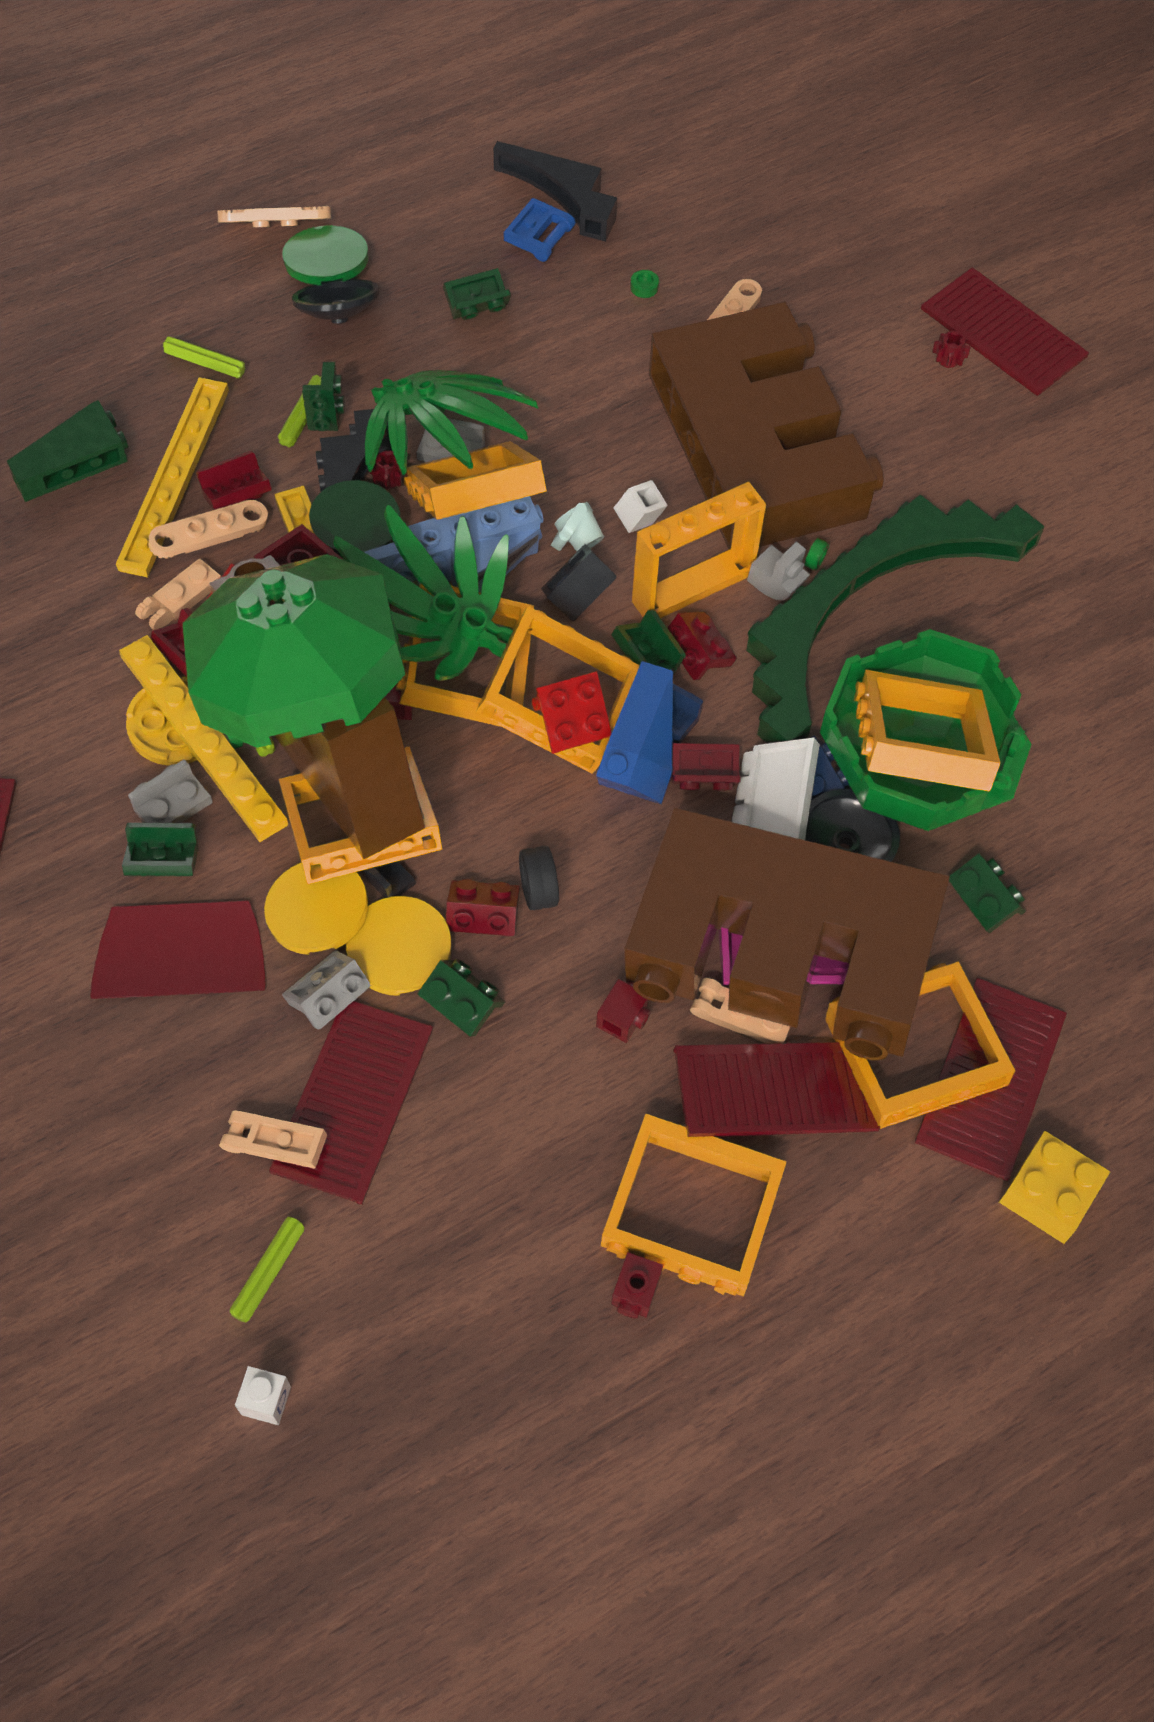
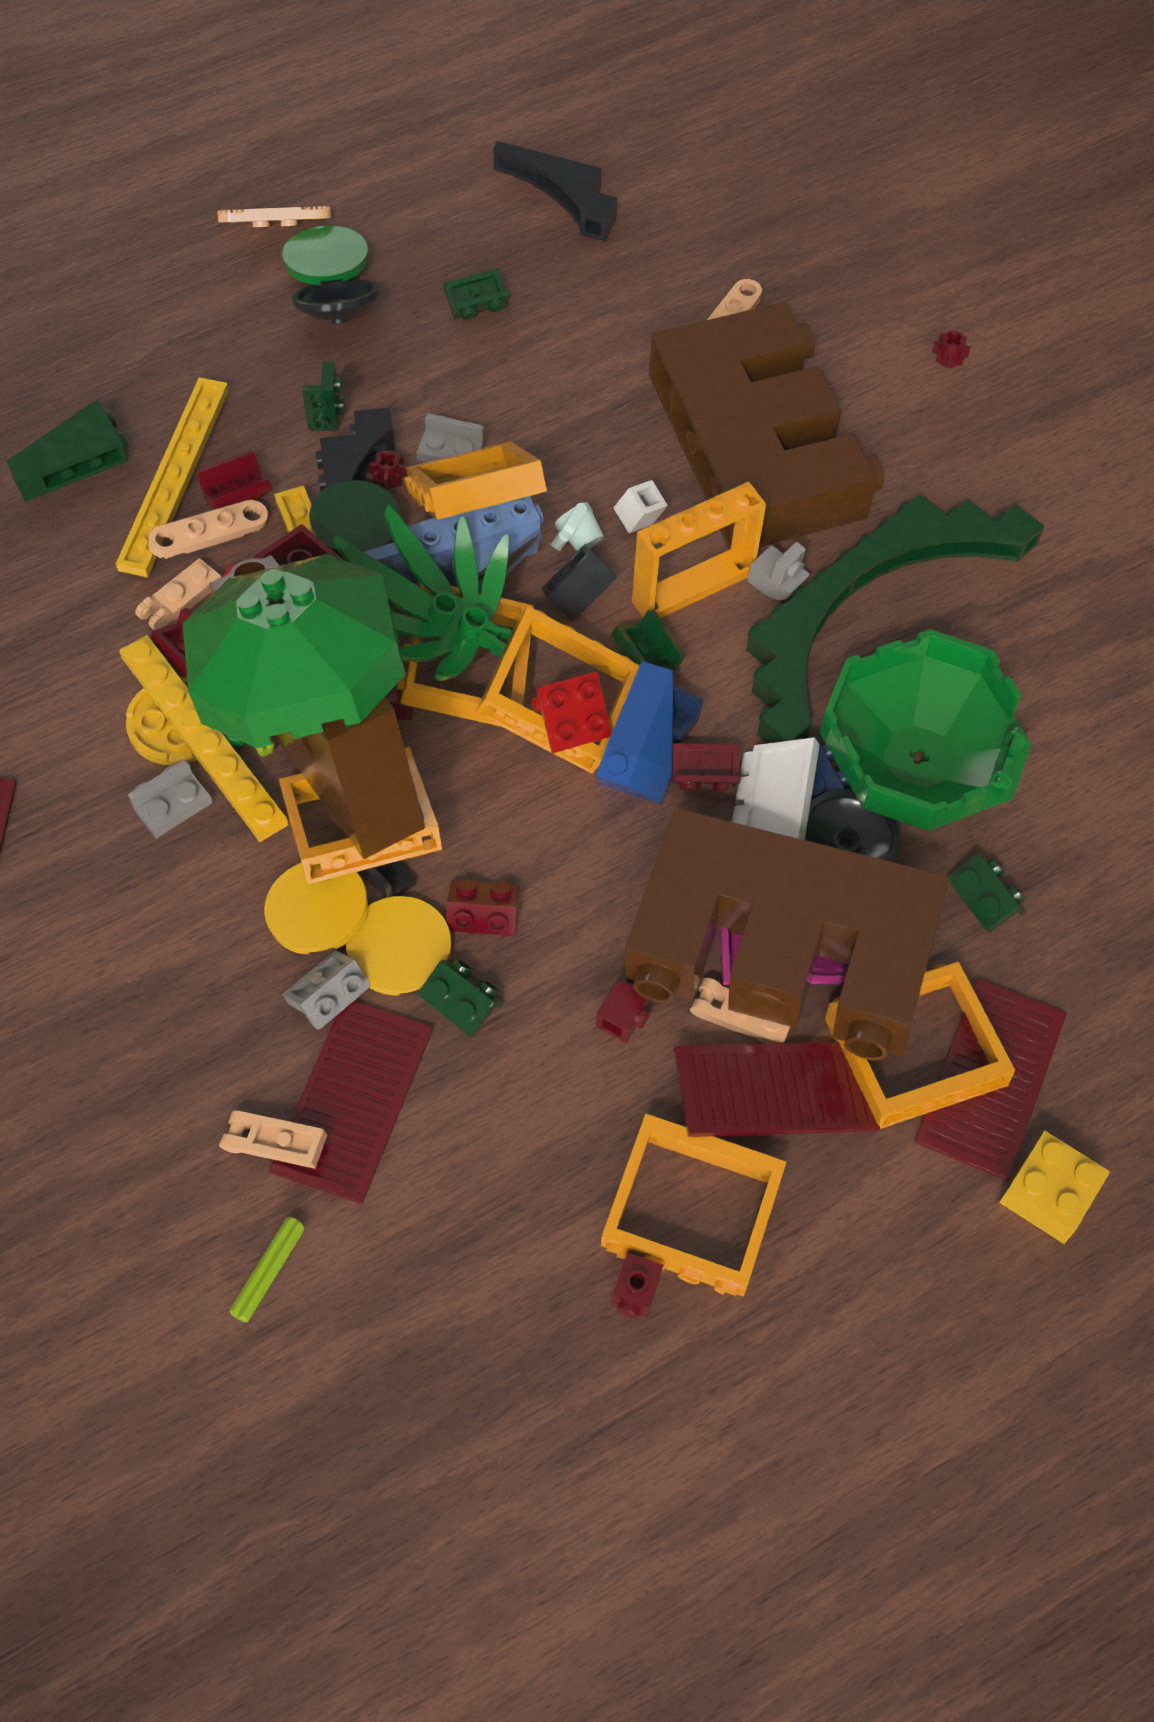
(160, 849): dark green bracket -> none
(179, 951): dark red sticker -> none
(204, 357): lime axle -> none
(263, 1395): white brick -> none
(296, 420): lime axle -> none
(427, 397): green plant -> none
(532, 223): blue plate -> none
(538, 878): black tyre -> none
(644, 284): green tile -> none
(701, 643): dark red bracket -> none
(816, 554): green tile -> none
(920, 761): light orange window -> none
(1005, 331): dark red window -> none

